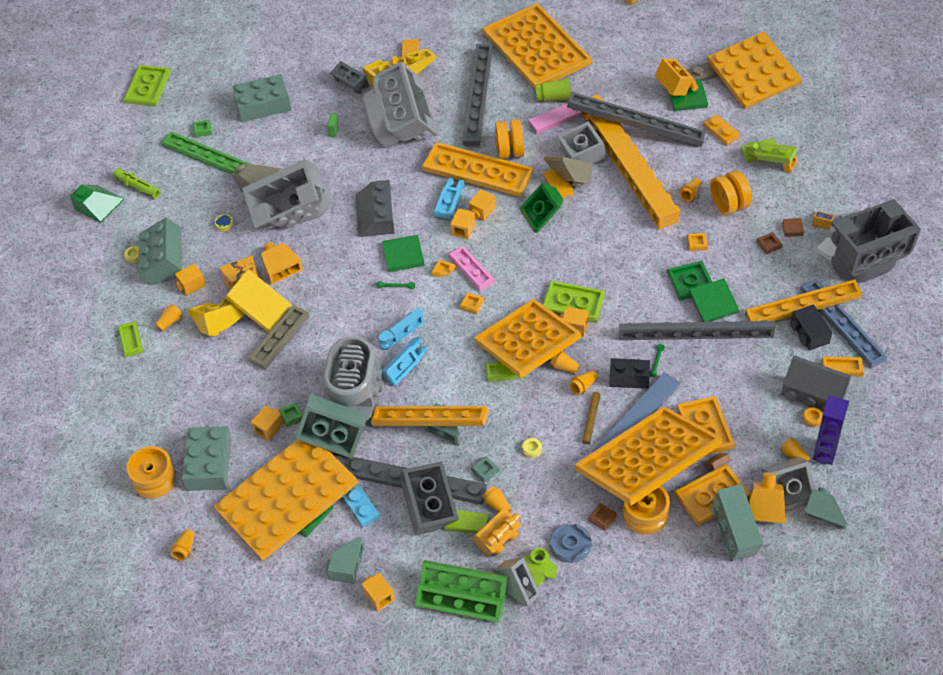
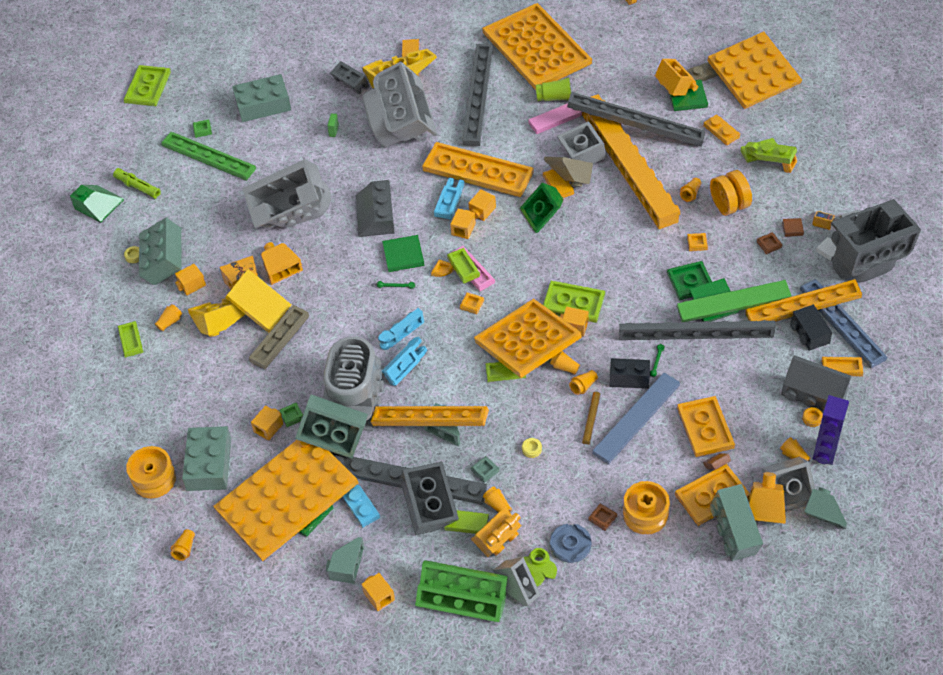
(224, 222): tile -> none
(251, 173): dark tan slope -> none
(463, 265): none -> lime tile
(505, 139): light orange wheel -> none
(647, 455): light orange plate -> none
(733, 301): none -> bright green tile

